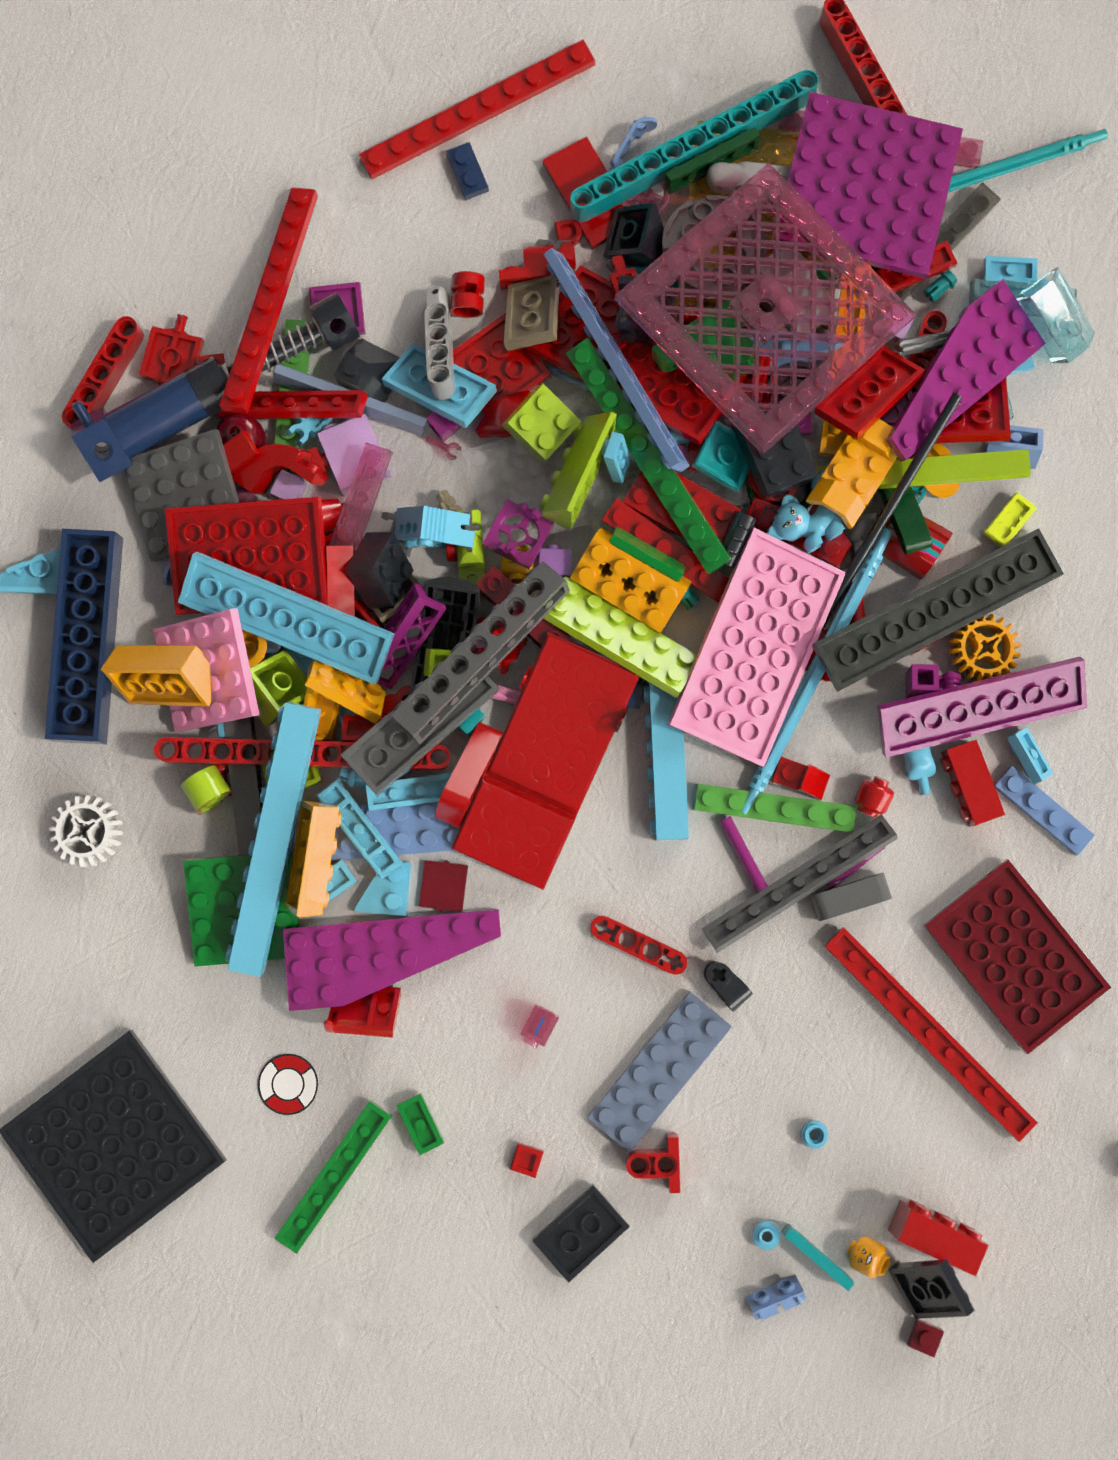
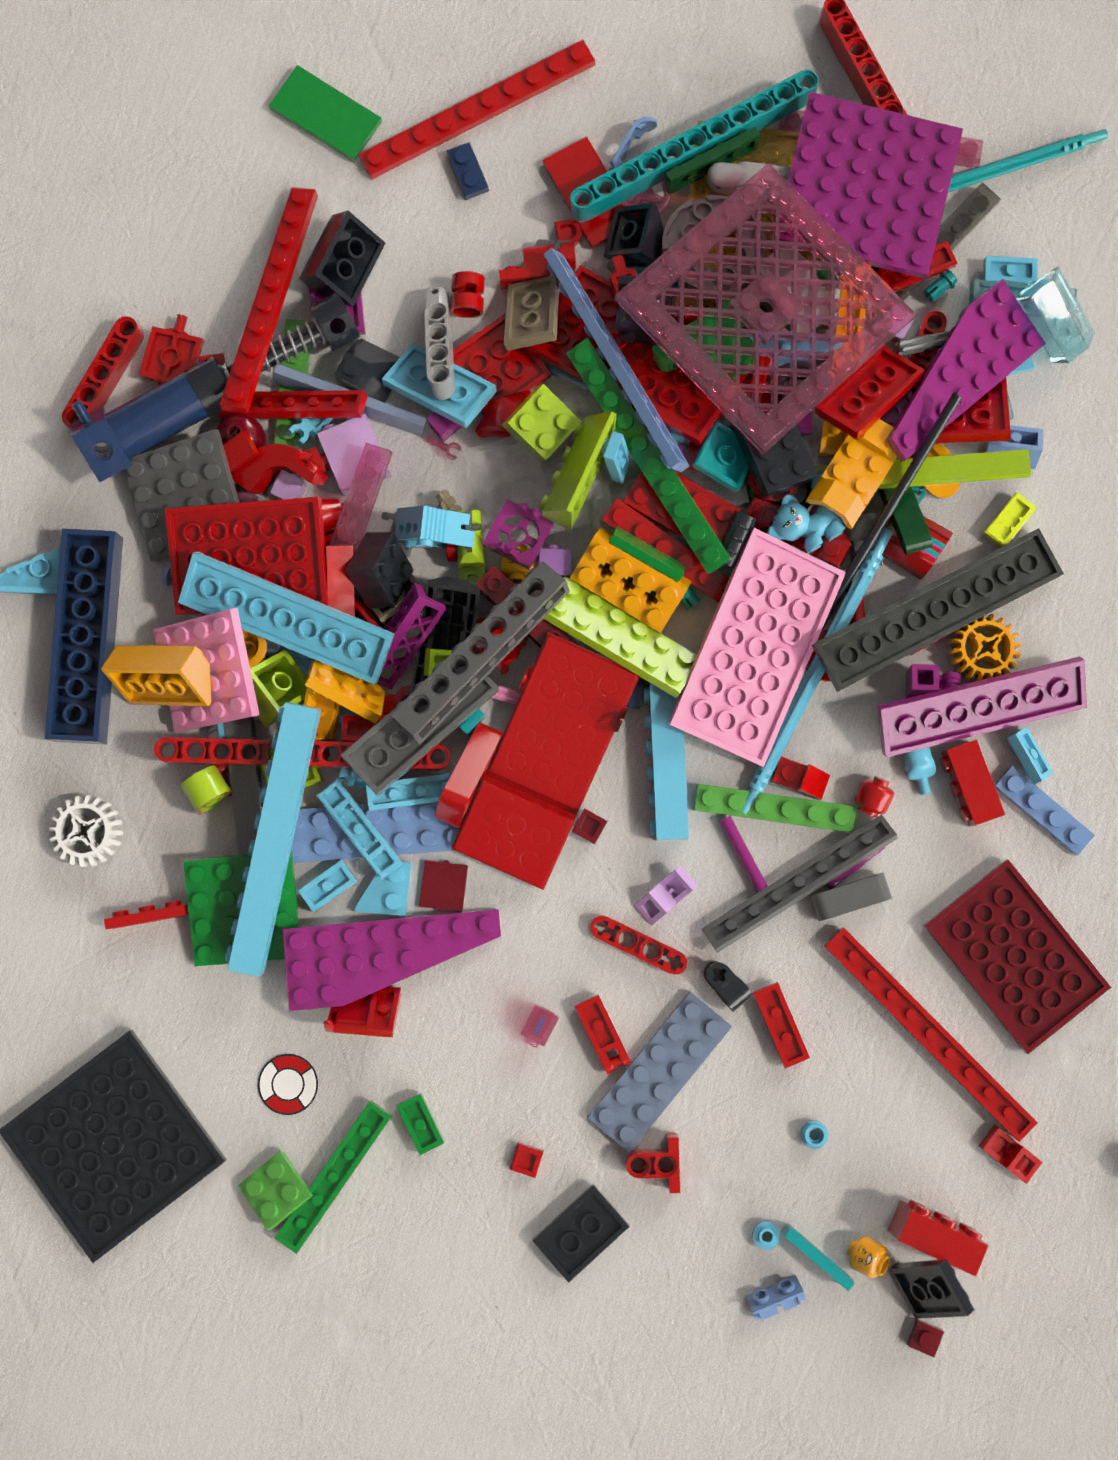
(146, 915): none -> red plate
(275, 1190): none -> bright green plate
(312, 858): light orange slope -> none
(325, 113): none -> green tile
(342, 258): none -> black slope
(589, 826): none -> dark red plate
(602, 1033): none -> red plate
(666, 895): none -> lavender slope
(781, 1025): none -> red plate
(1010, 1154): none -> red slope

